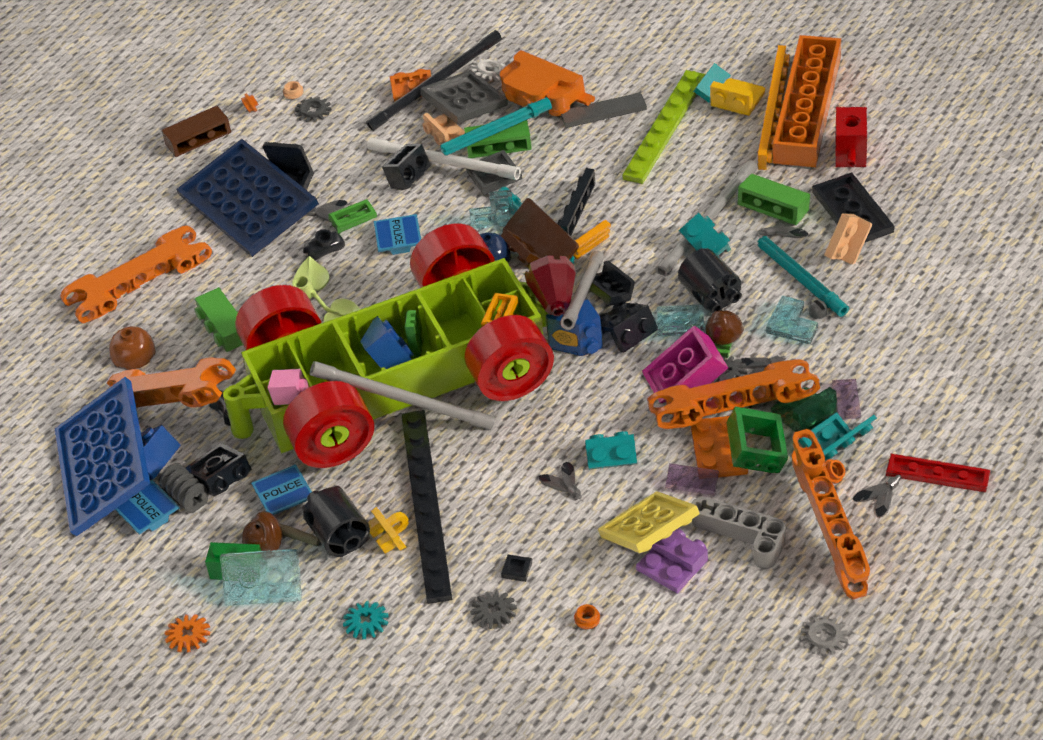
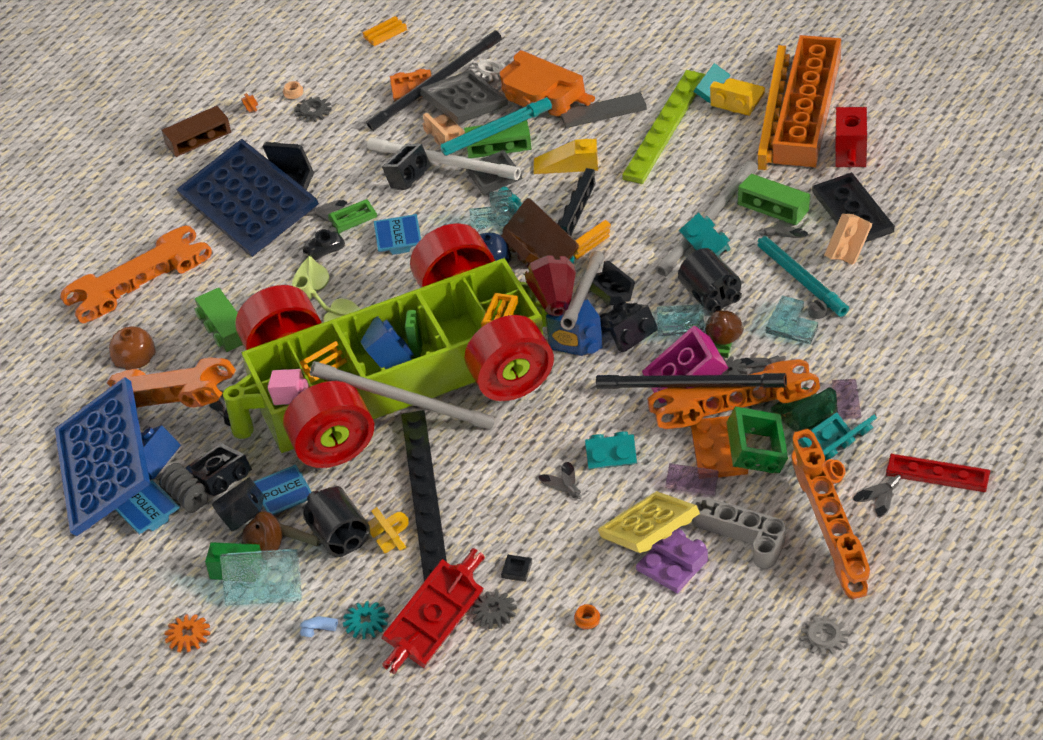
(238, 506): none -> black torso
(318, 622): none -> light blue arm
(335, 355): none -> light orange tile
(384, 31): none -> light orange tile
(433, 612): none -> red plate
(569, 157): none -> yellow slope
(765, 380): none -> black piece

